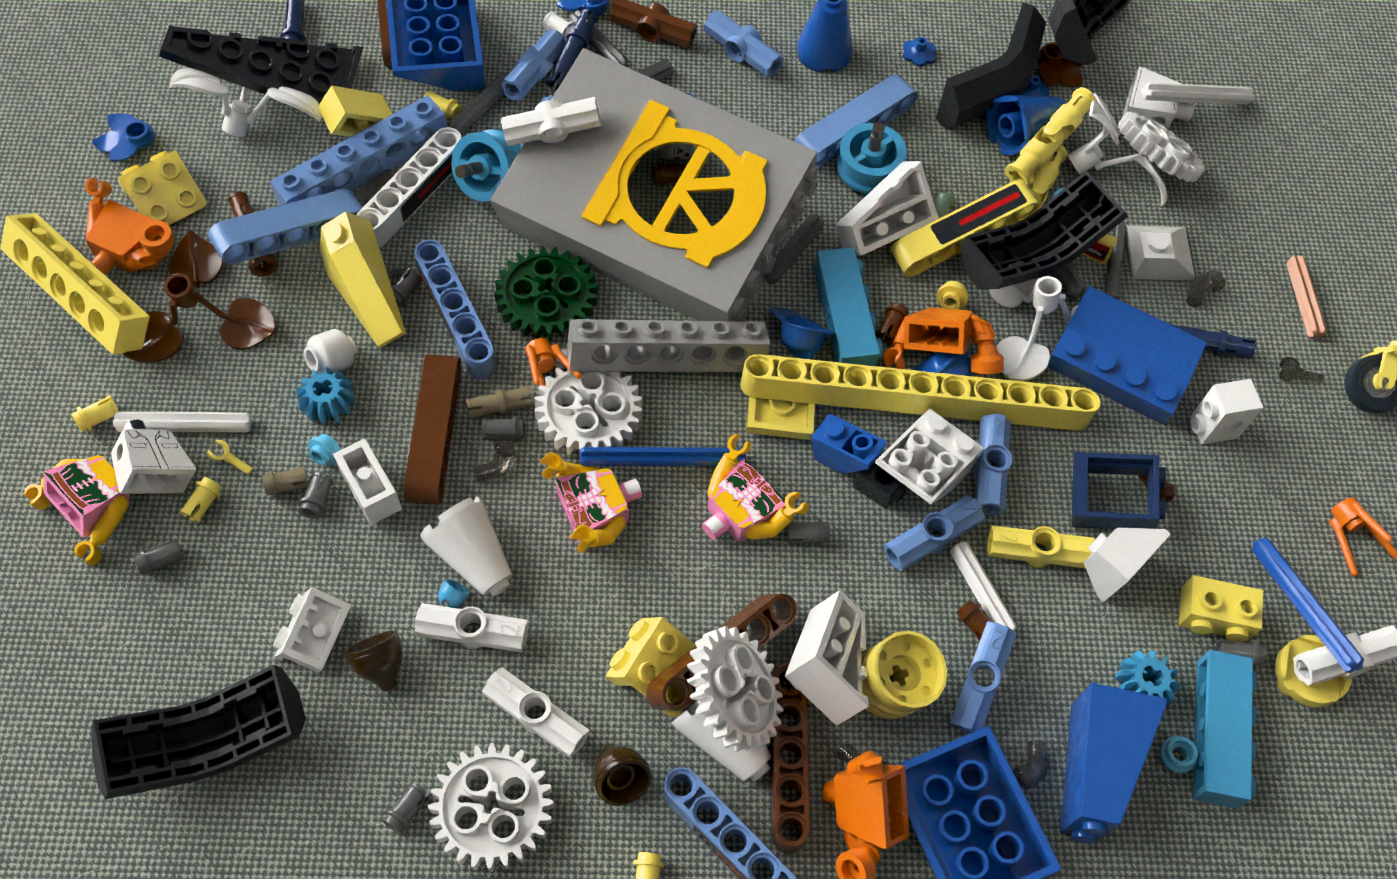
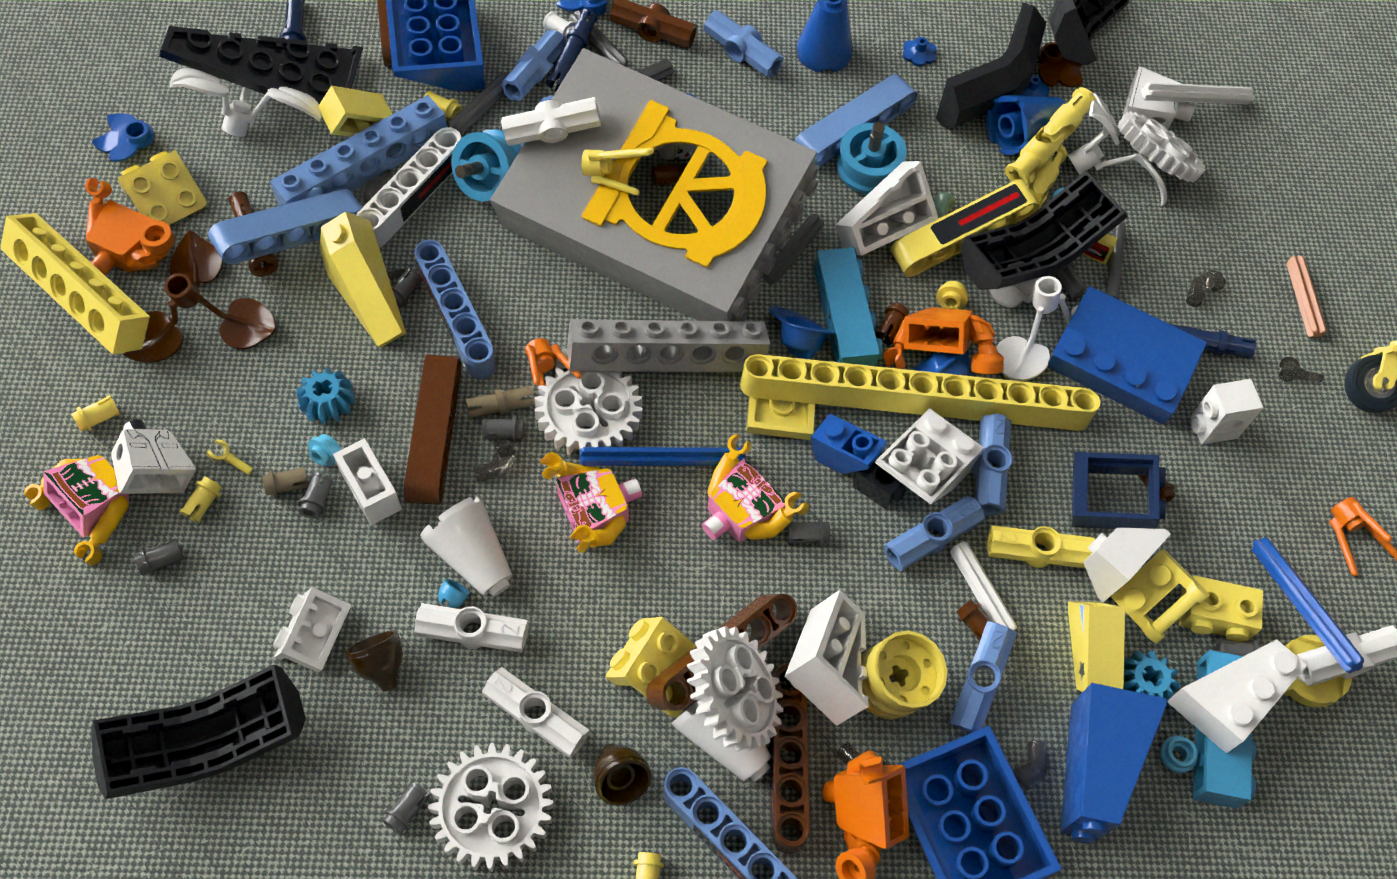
(187, 421): white axle -> none
(330, 350): white head -> none
(545, 292): dark green gear -> none
(599, 162): none -> light yellow plant
(1097, 643): none -> light yellow slope
(1151, 586): none -> light yellow plate
(1159, 253): white slope -> none
(1239, 695): none -> white wedge

